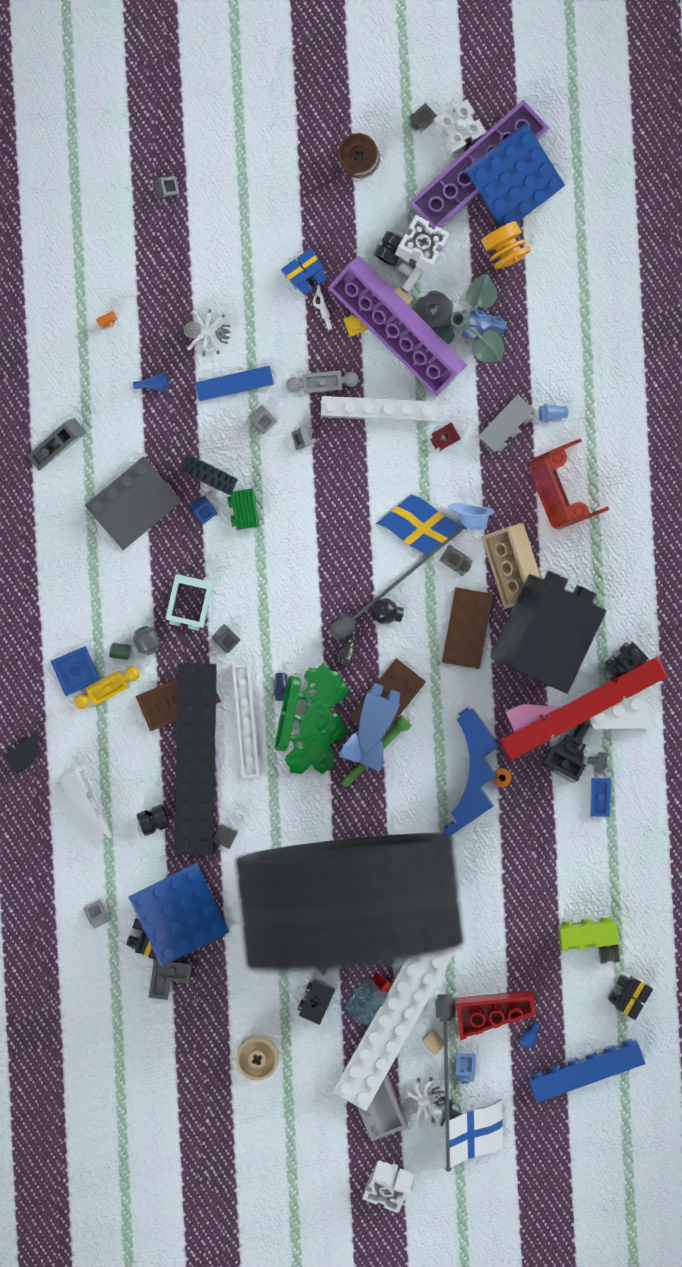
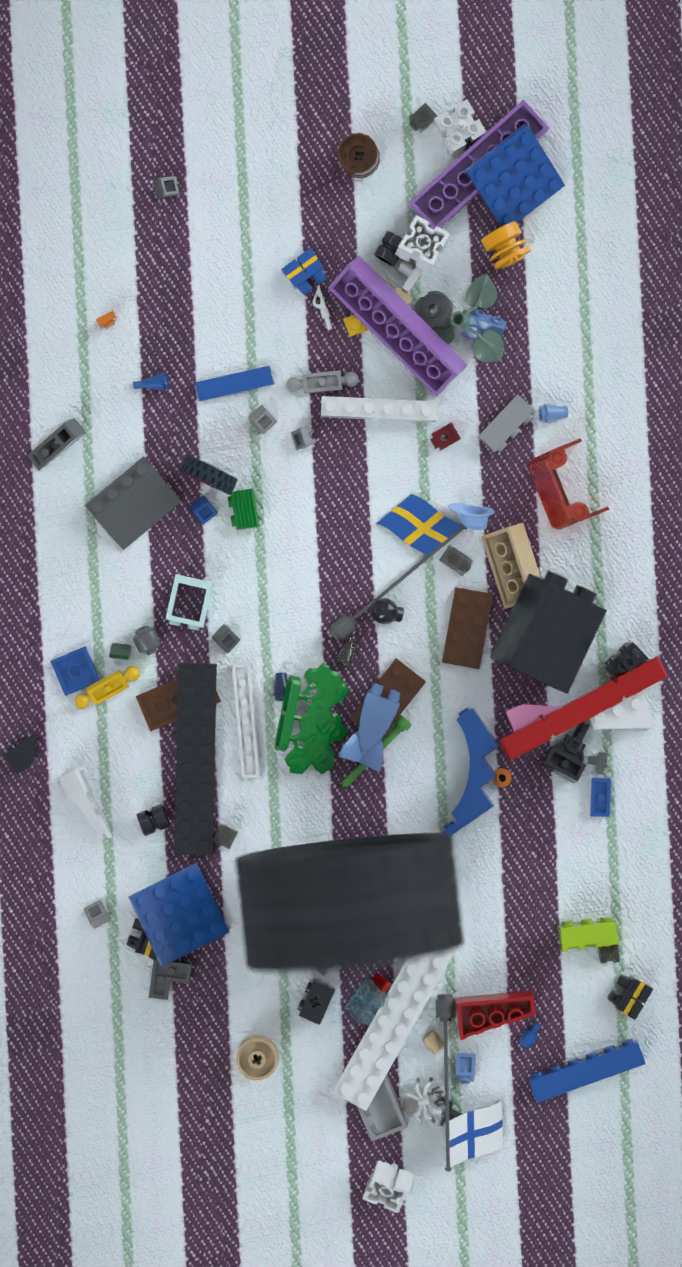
(203, 332): animal -> none

